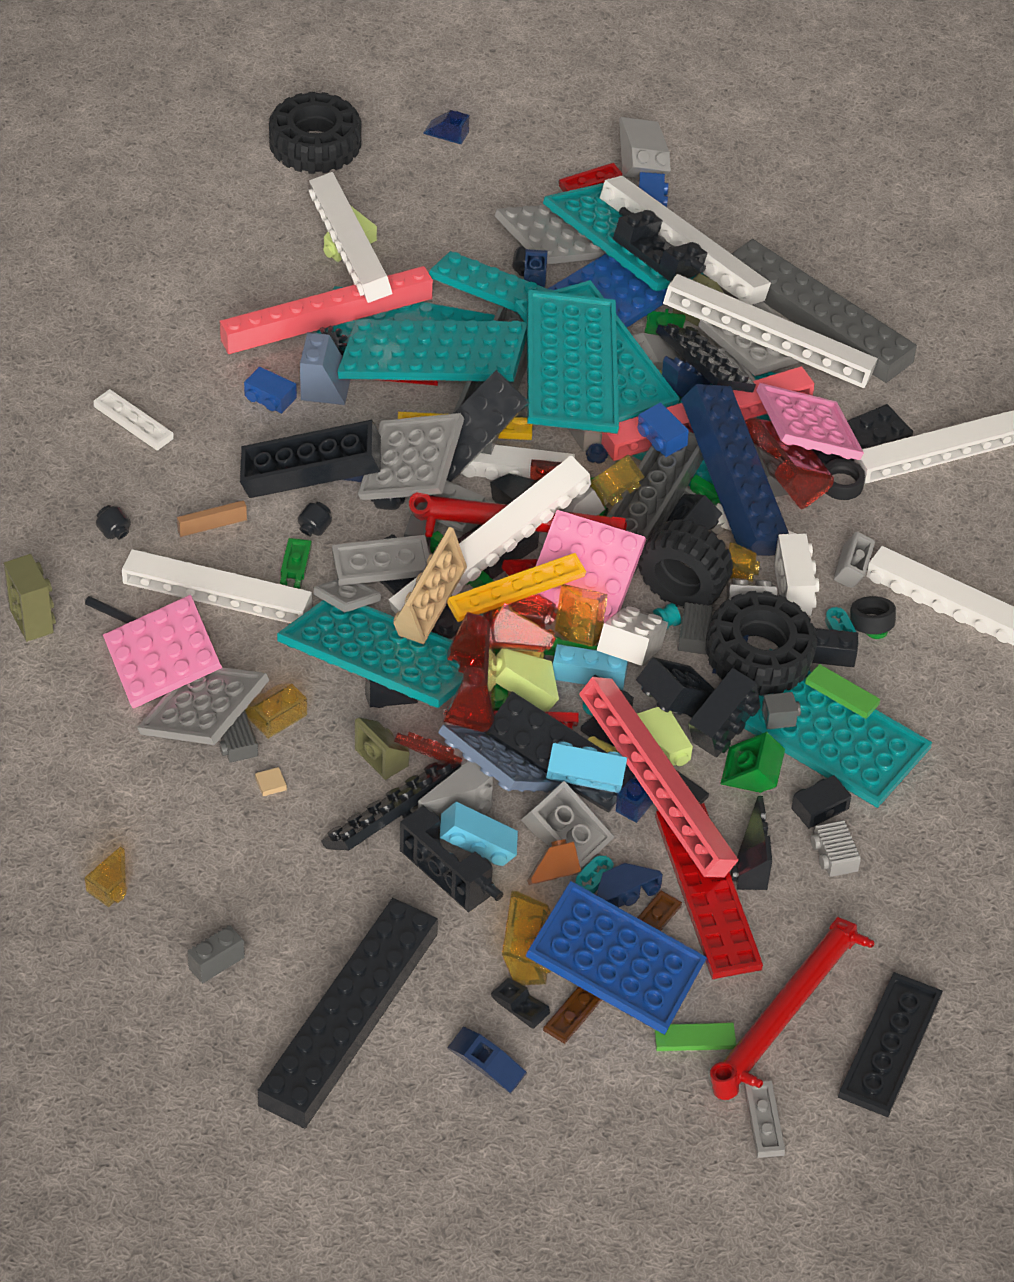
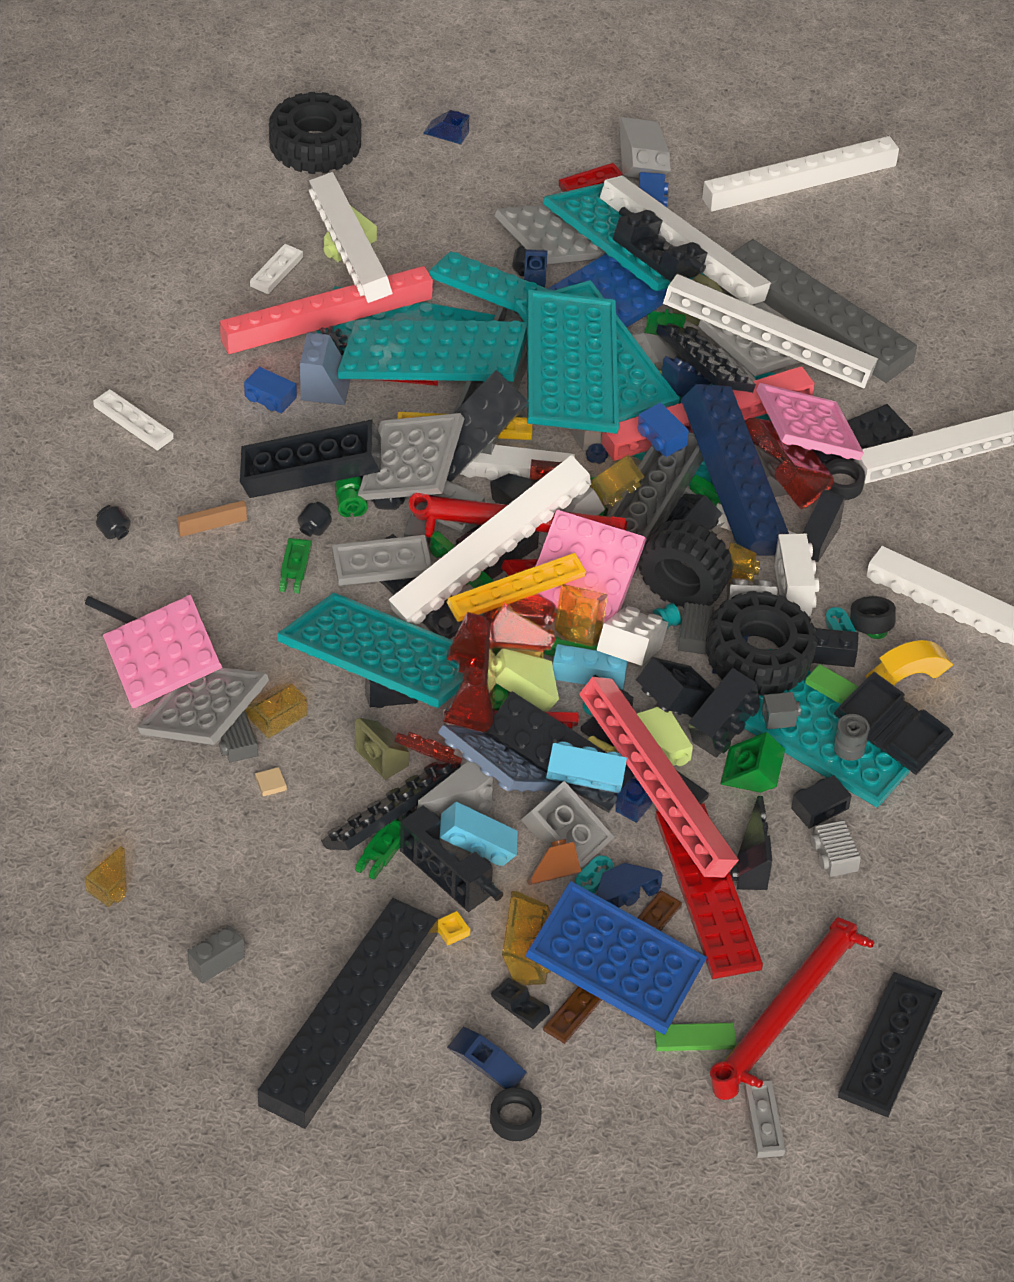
(29, 597): olive brick -> none
(215, 587): white brick -> none
(276, 269): none -> white plate
(347, 596): light grey tile -> none
(348, 499): none -> green wheel
(380, 849): none -> green hinge
(431, 590): tan slope -> none
(453, 928): none -> yellow plate
(515, 1132): none -> black tyre
(800, 173): none -> white brick
(824, 522): none -> black slope
(851, 737): none -> dark grey wheel
(854, 560): light grey brick -> none
(896, 725): none -> black piece
(912, 658): none -> yellow arch

